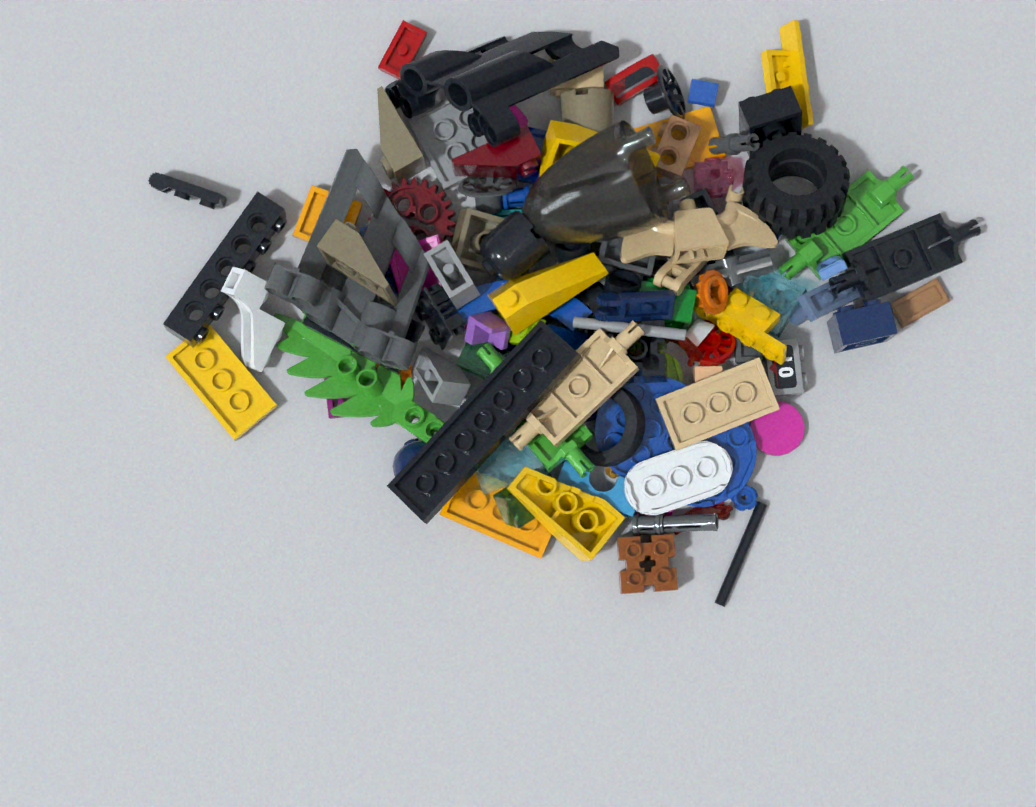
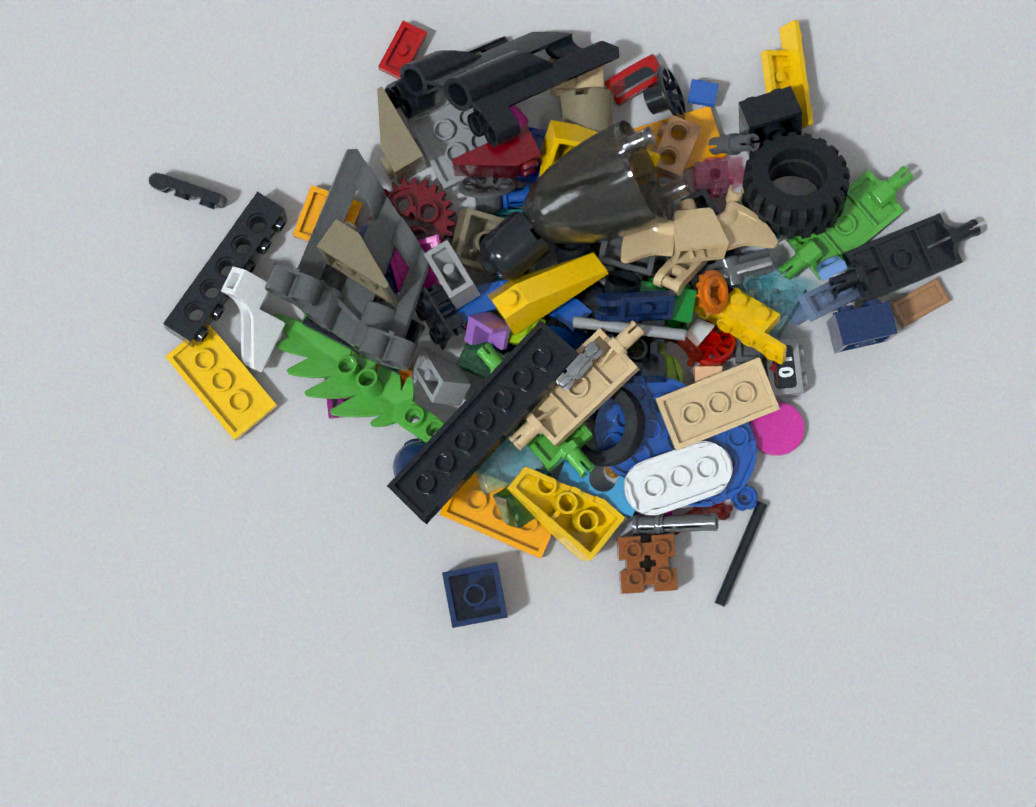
(474, 595): none -> dark blue brick
(579, 366): none -> flat silver axle

